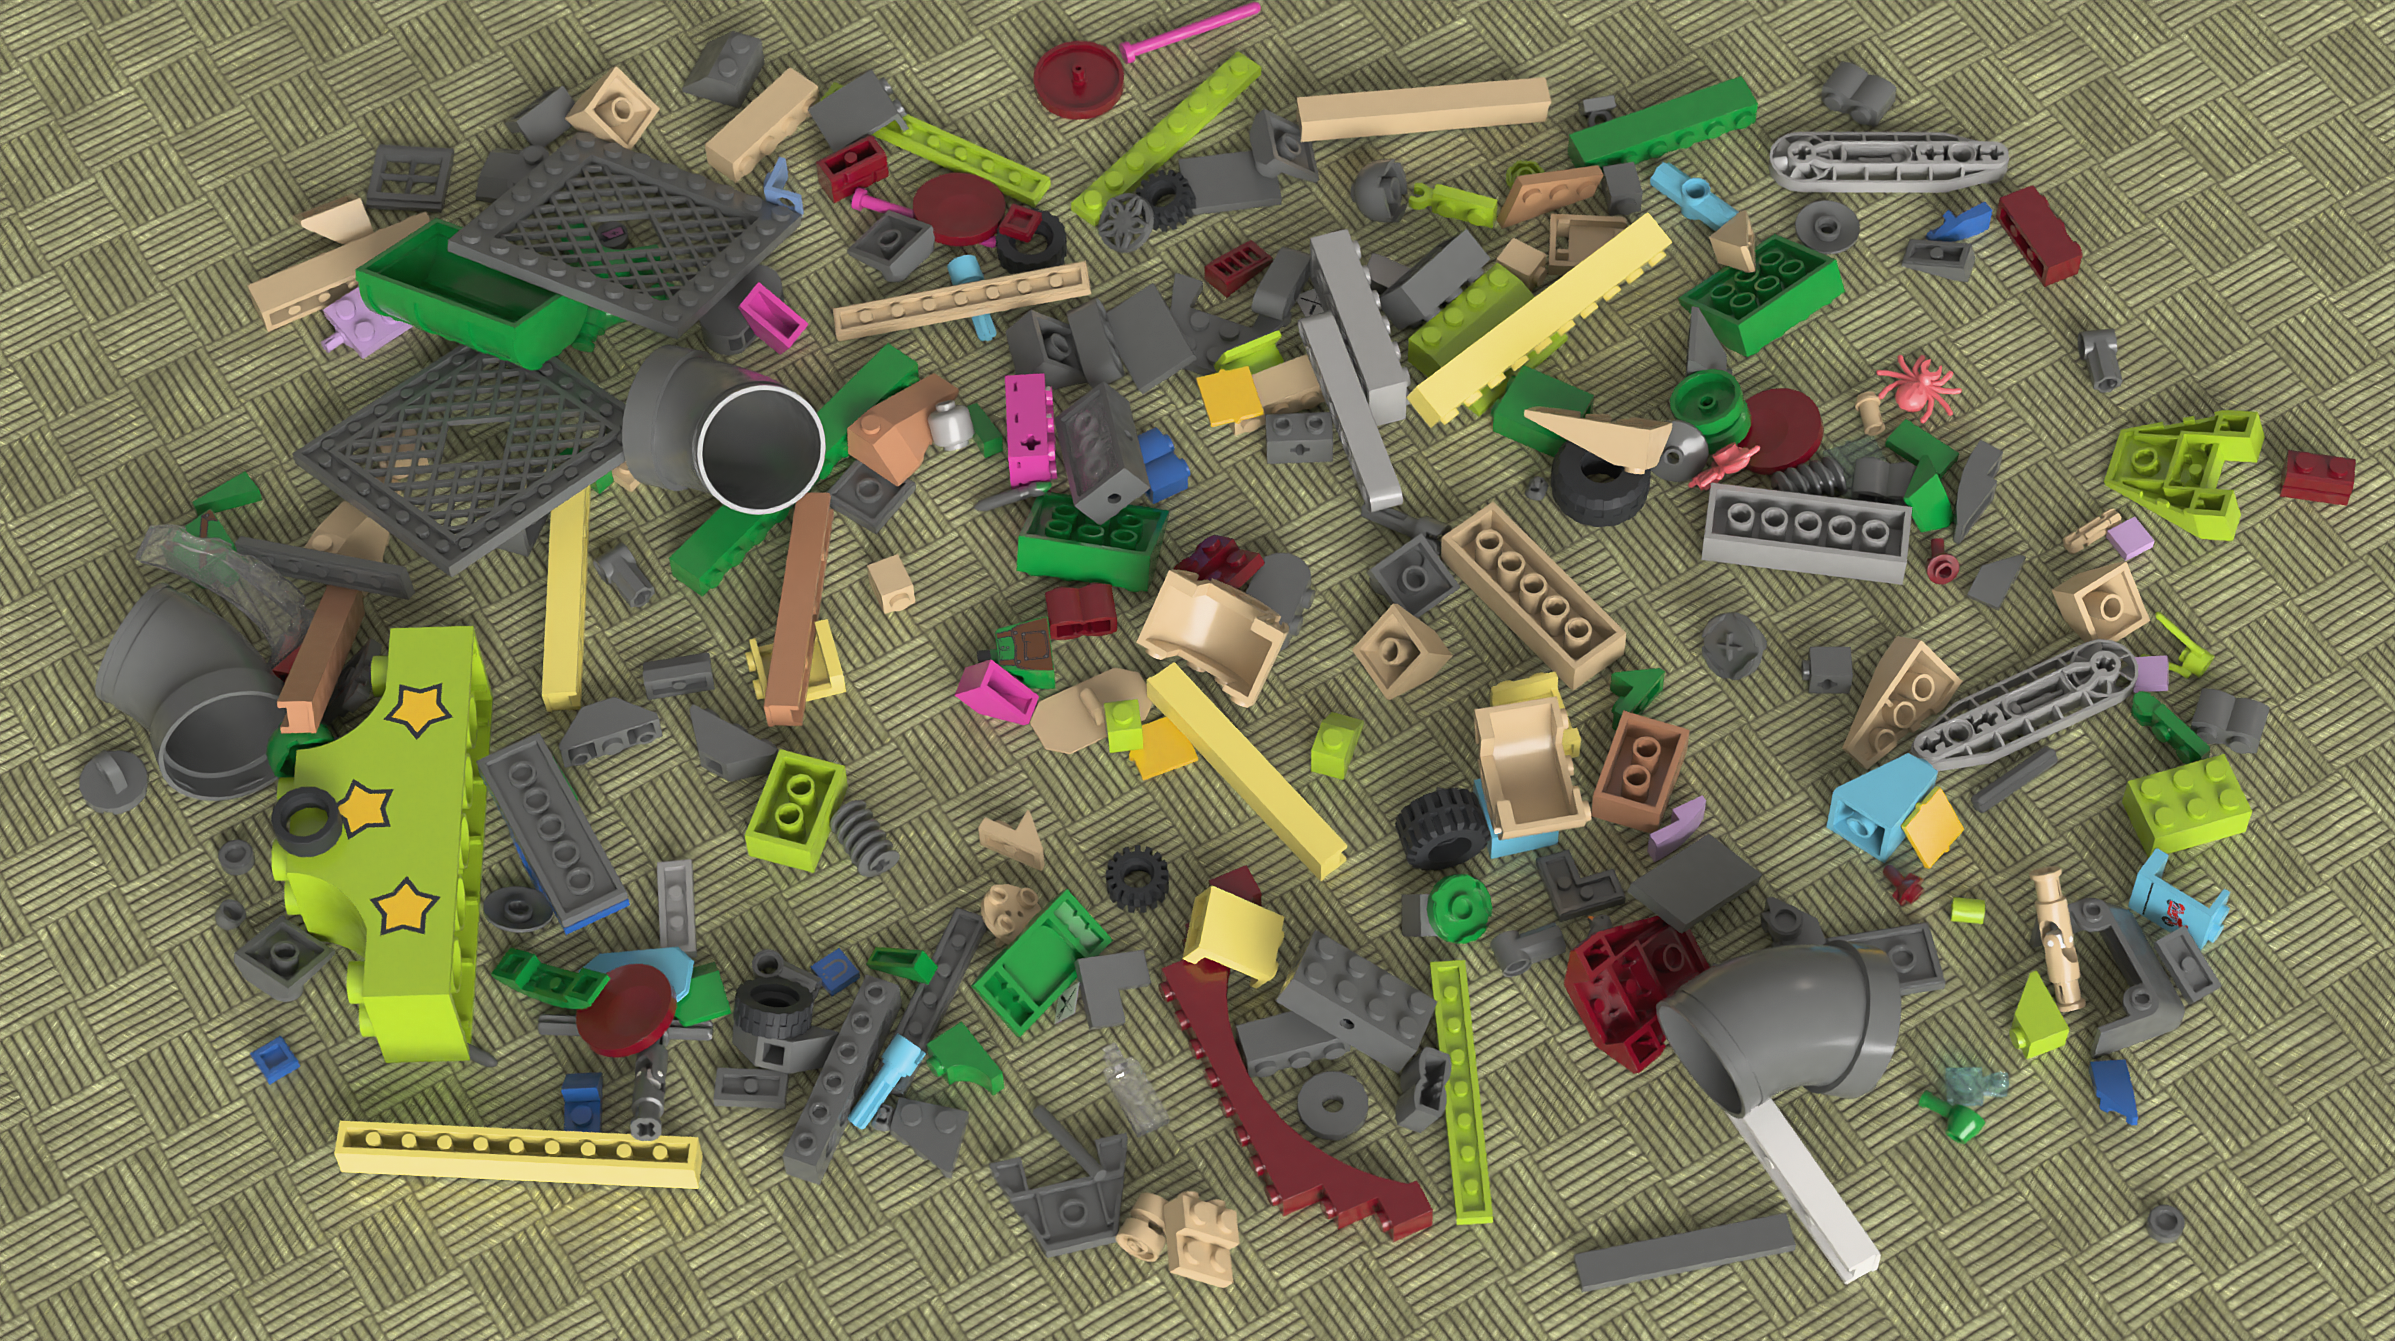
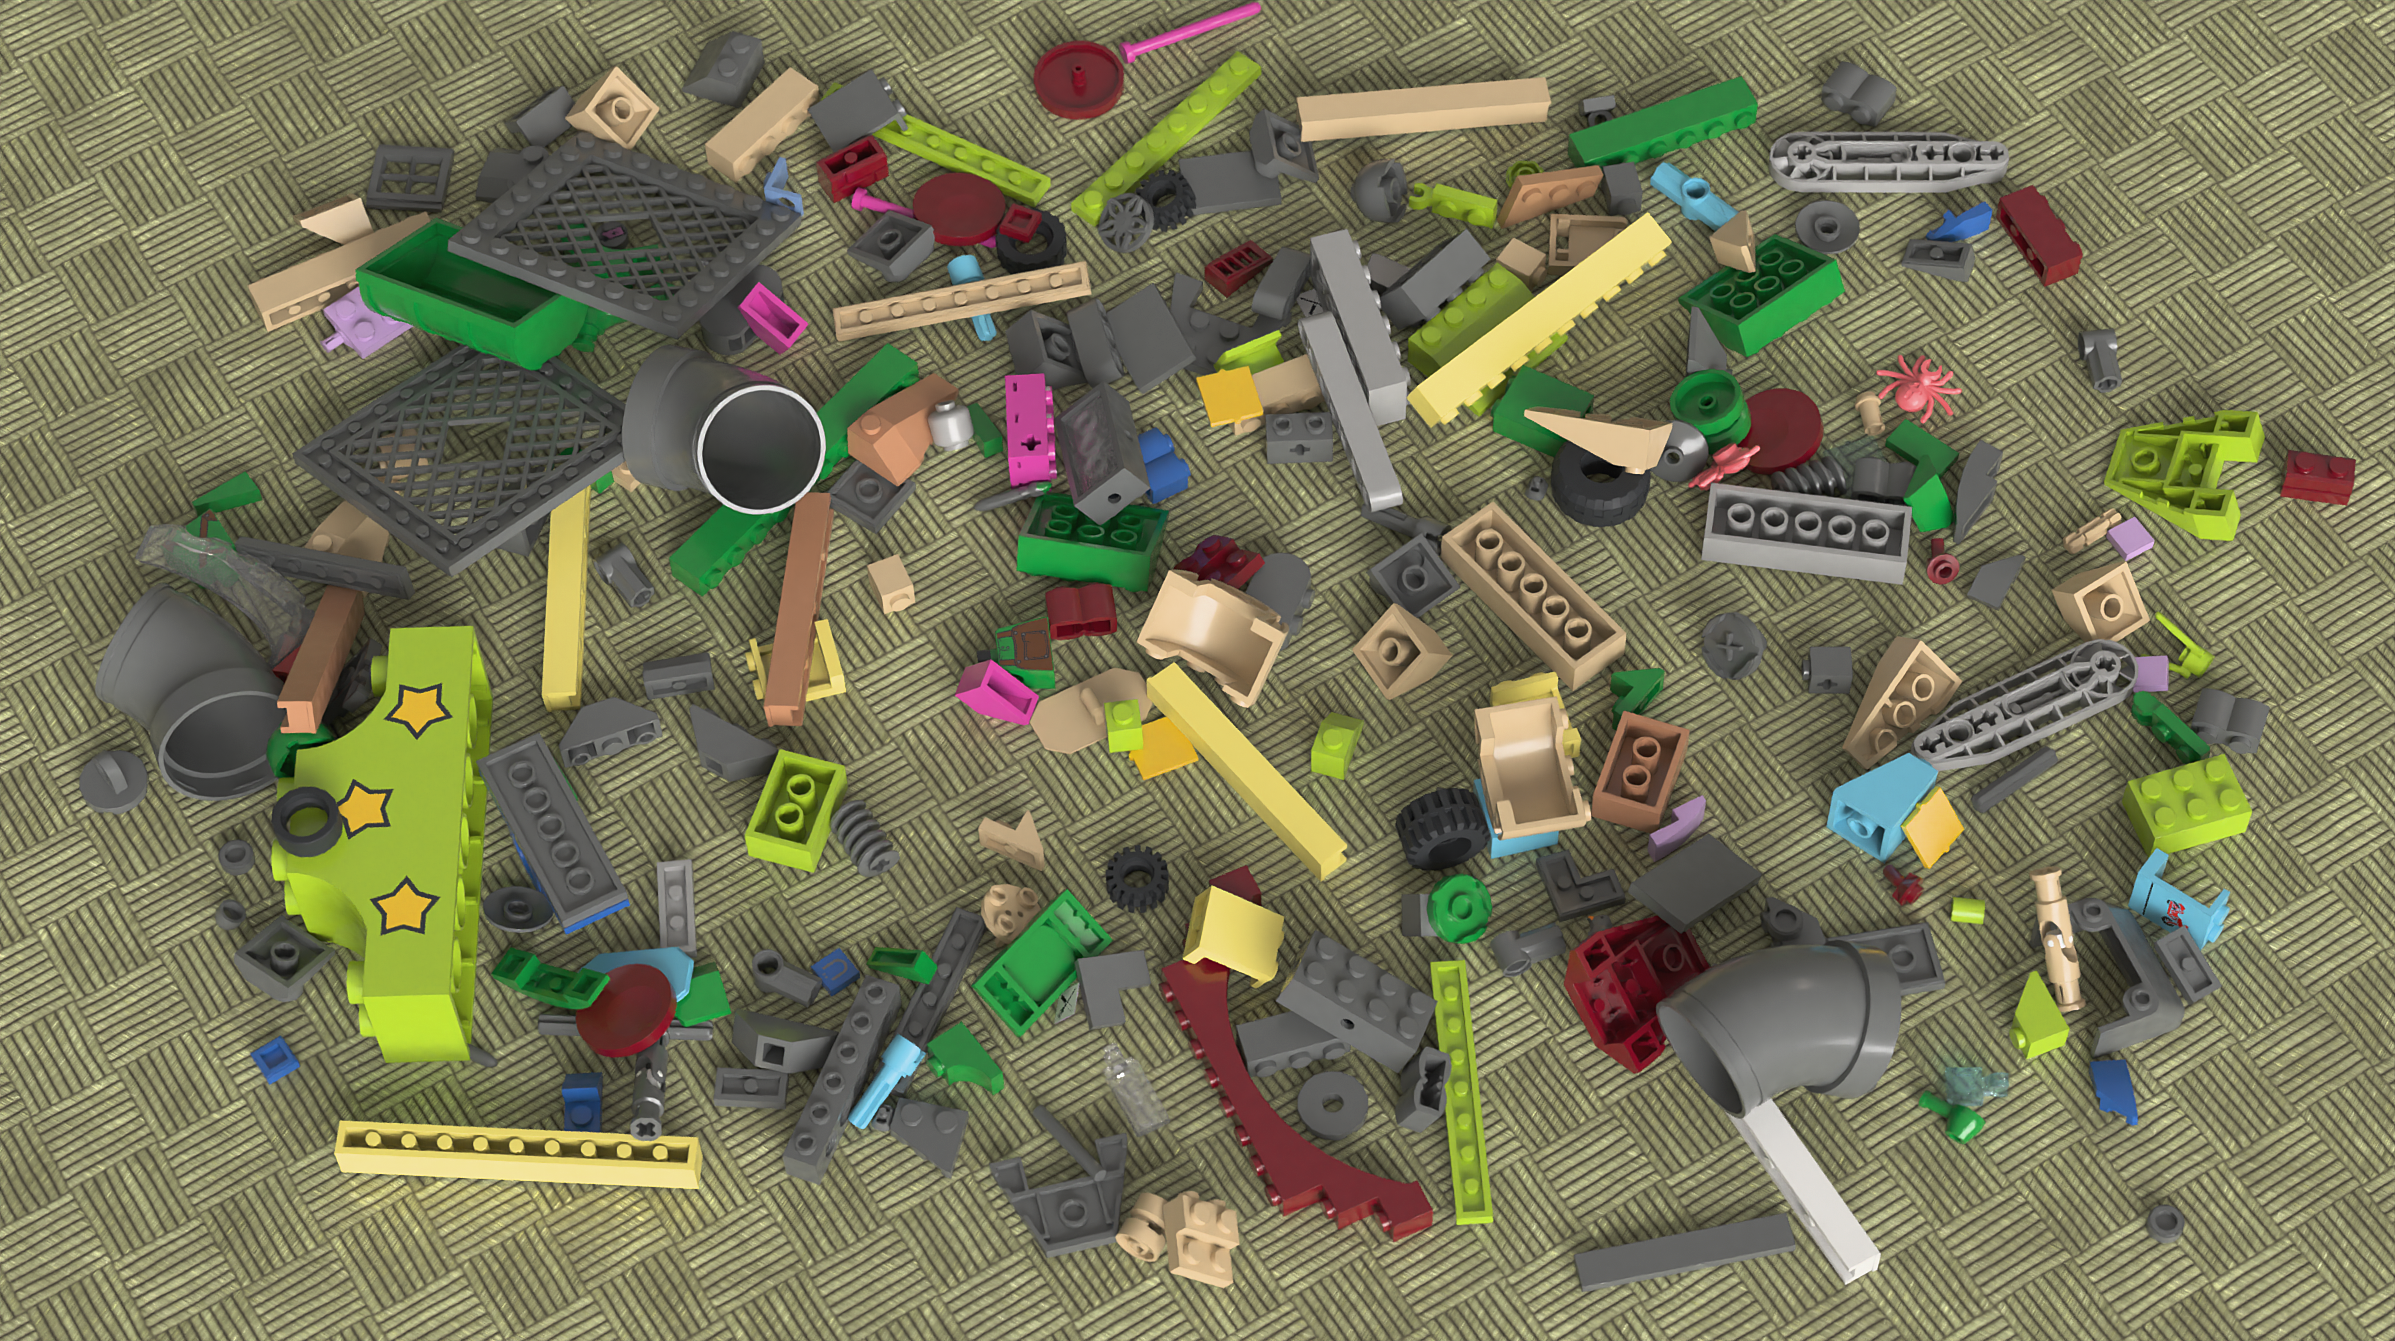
(773, 1008): black tyre -> none

